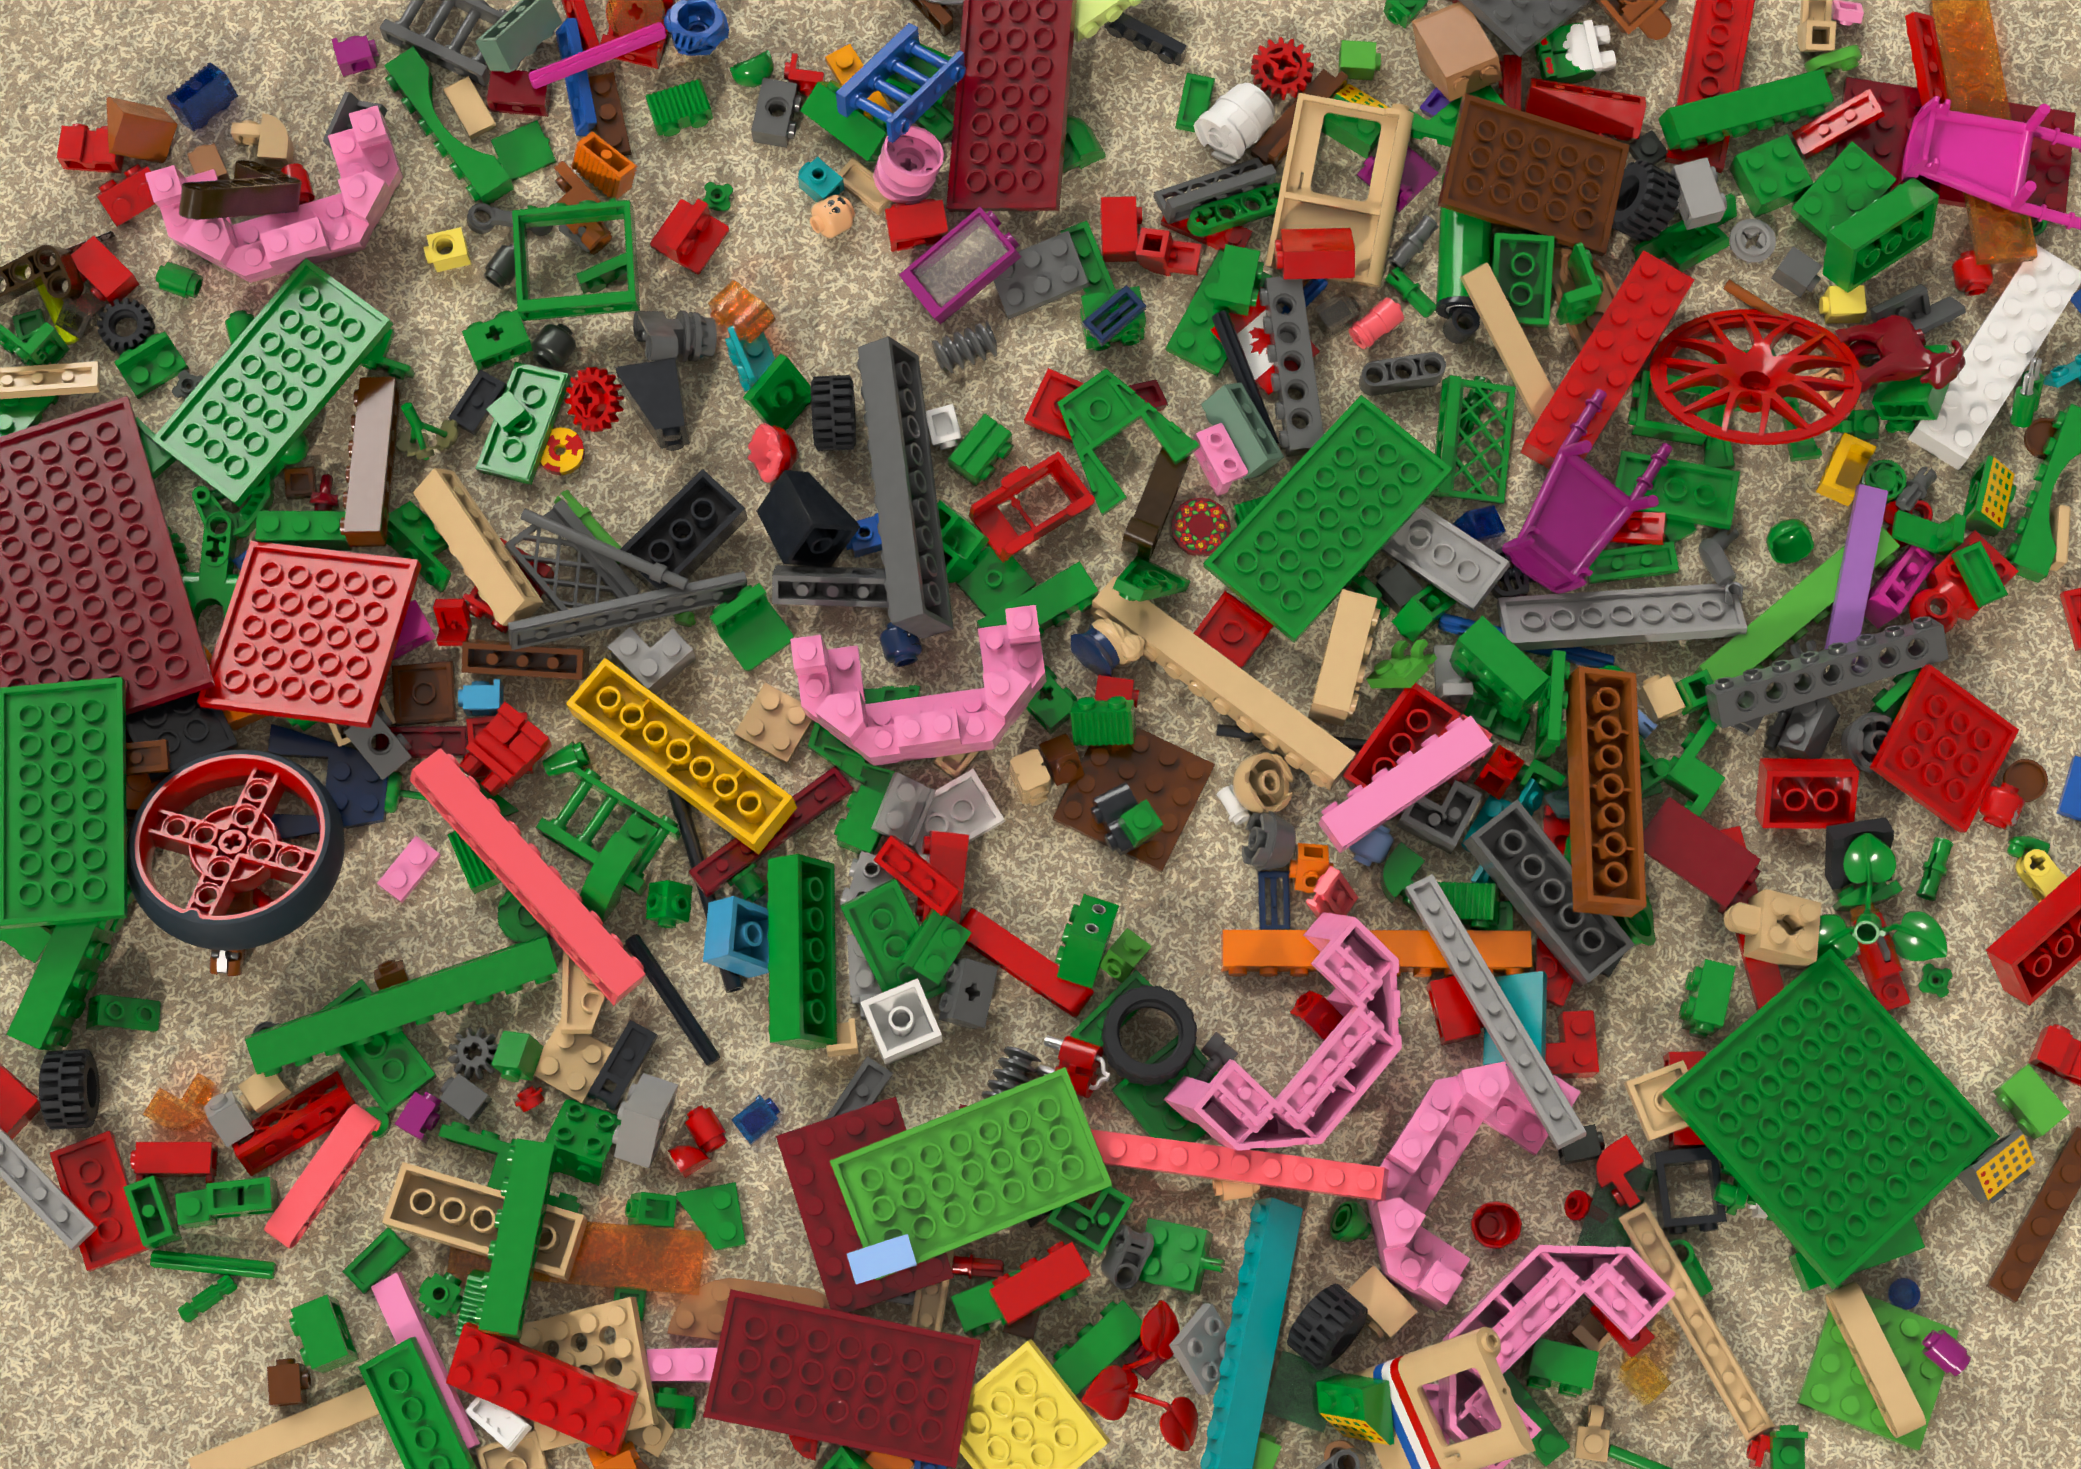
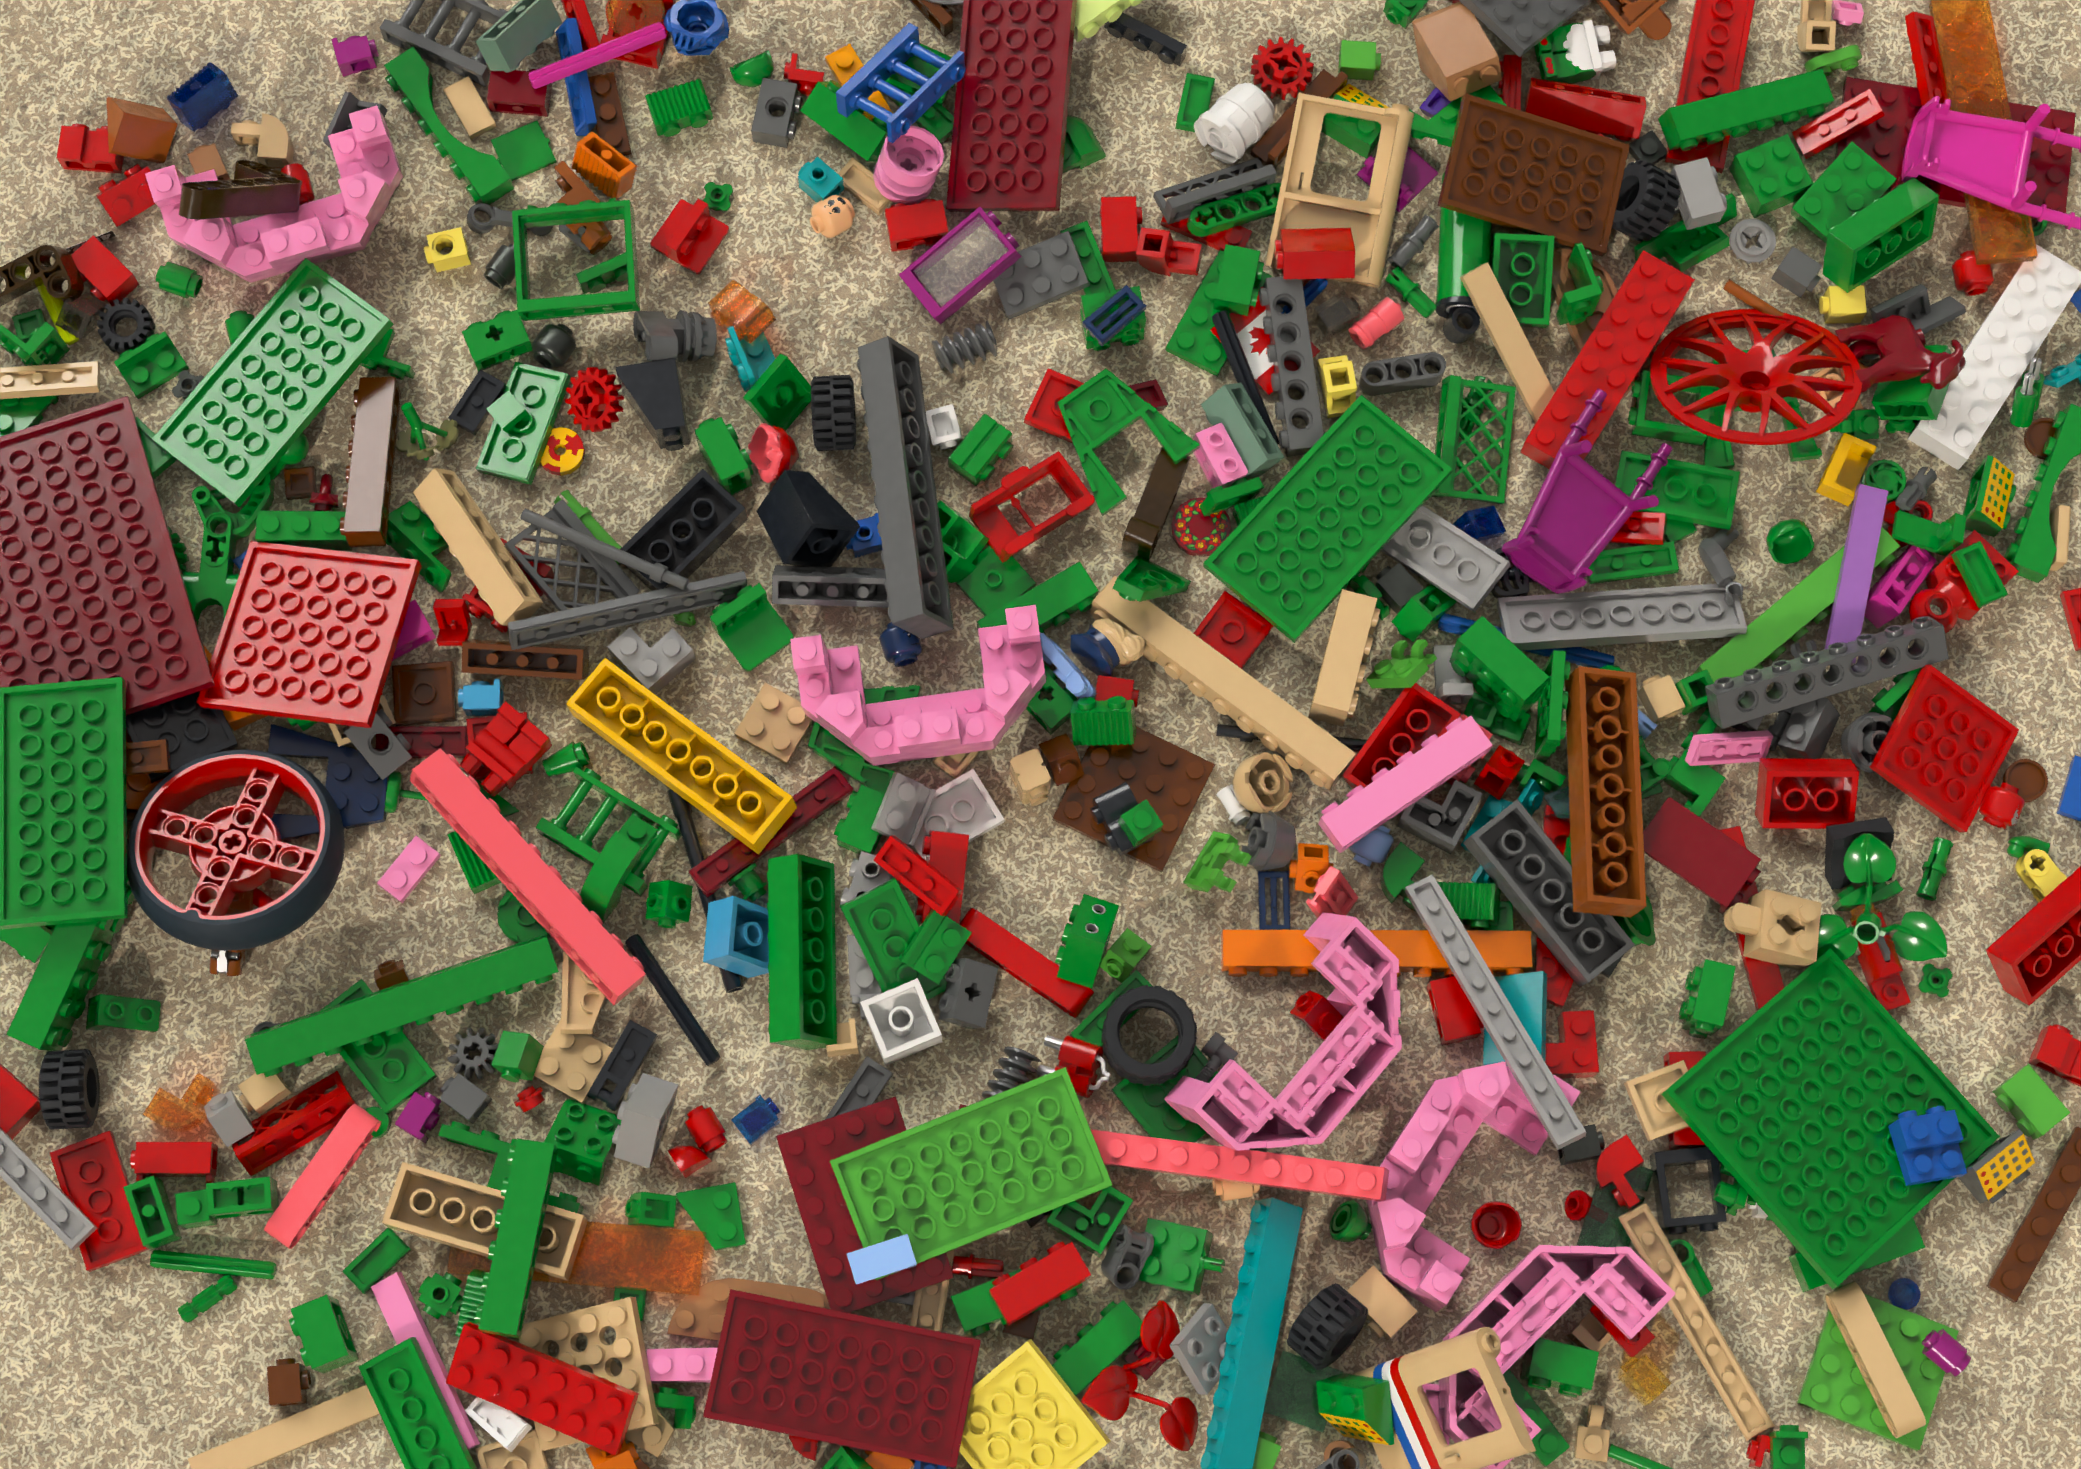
(723, 455): none -> green brick
(1066, 669): none -> light blue hinge
(1209, 864): none -> bright green plate
(1240, 491): none -> green plate
(1337, 384): none -> light yellow brick
(1728, 748): none -> bright pink tile
(1928, 1145): none -> blue plate

